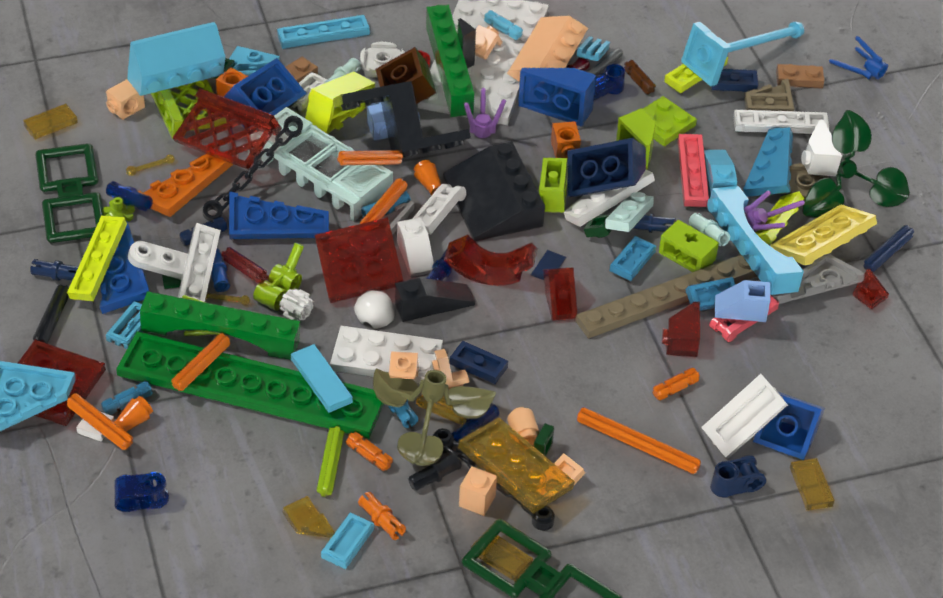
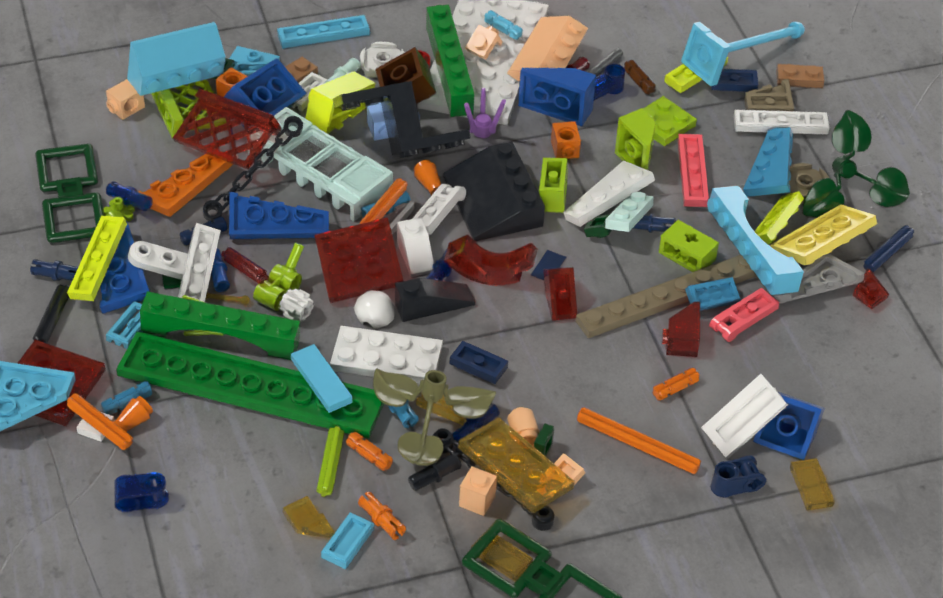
(50, 121): clear yellow tile -> none
(131, 170): clear yellow hinge -> none
(201, 362): orange axle -> none
(385, 157): orange axle -> none
(403, 365): light nougat bracket -> none
(442, 364): light nougat bracket -> none
(467, 40): black slope -> none
(590, 47): medium azure tile -> none
(605, 167): dark blue slope -> none
(632, 258): dark azure plate -> none
(709, 228): light aqua pin -> none
(719, 169): medium azure slope -> none
(744, 301): light blue slope -> none
(758, 216): medium lavender plant -> none
(820, 155): white slope -> none
(874, 64): blue plant -> none

